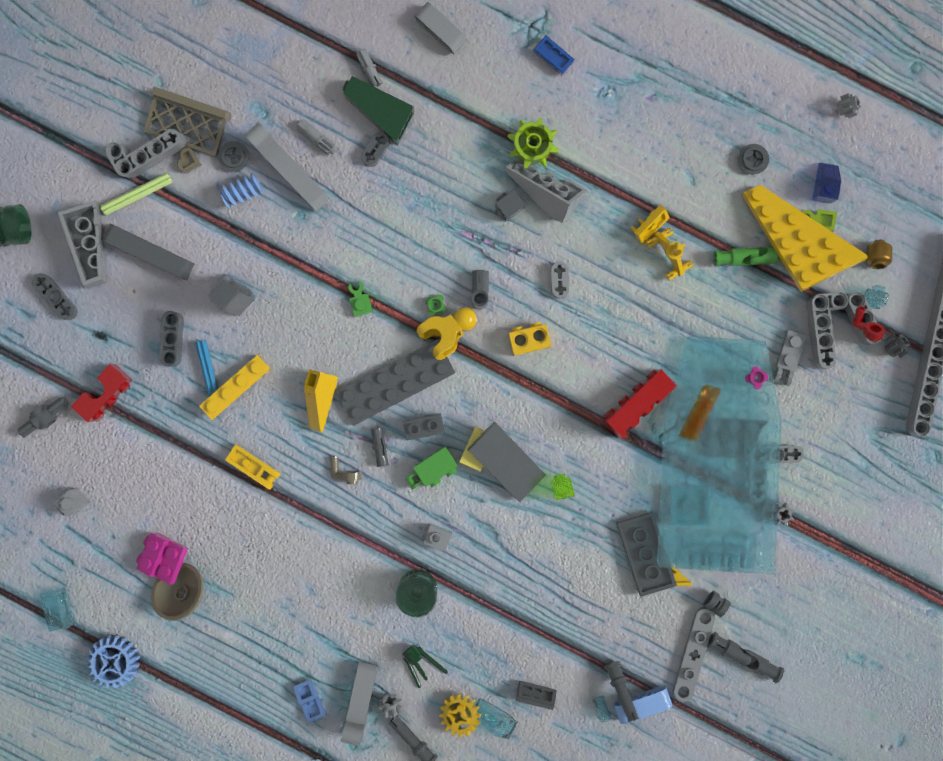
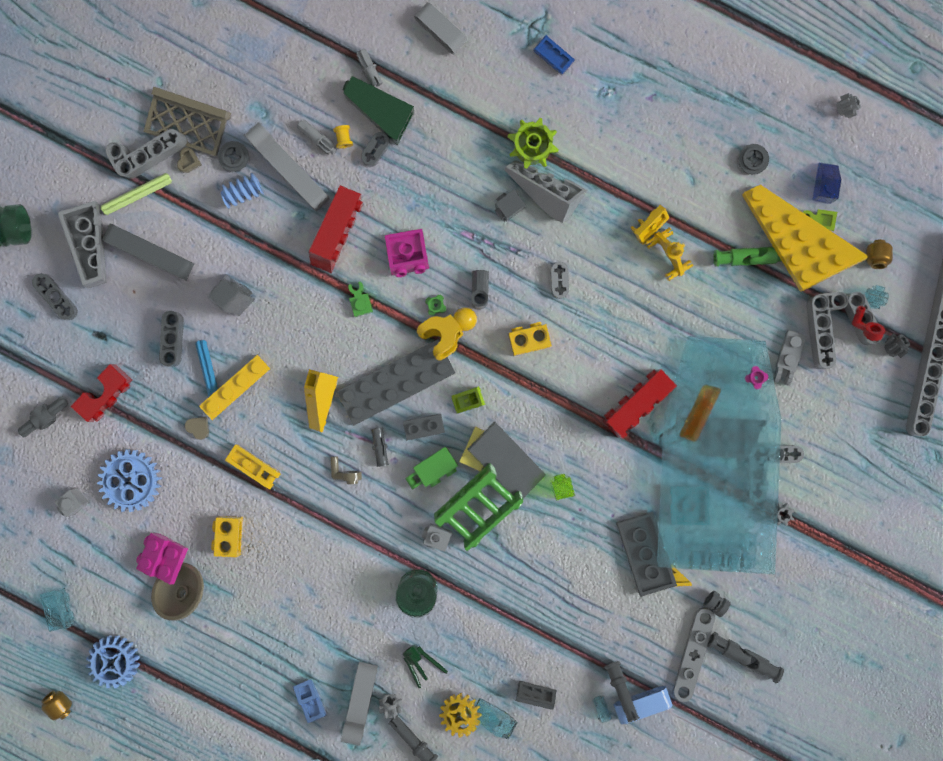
(56, 705): none -> pearl gold head
(118, 493): none -> light blue gear
(198, 427): none -> dark tan tile
(233, 537): none -> yellow brick
(335, 229): none -> red wedge
(343, 136): none -> yellow bush
(406, 252): none -> dark pink plate
(468, 400): none -> lime slope
(473, 490): none -> bright green fence

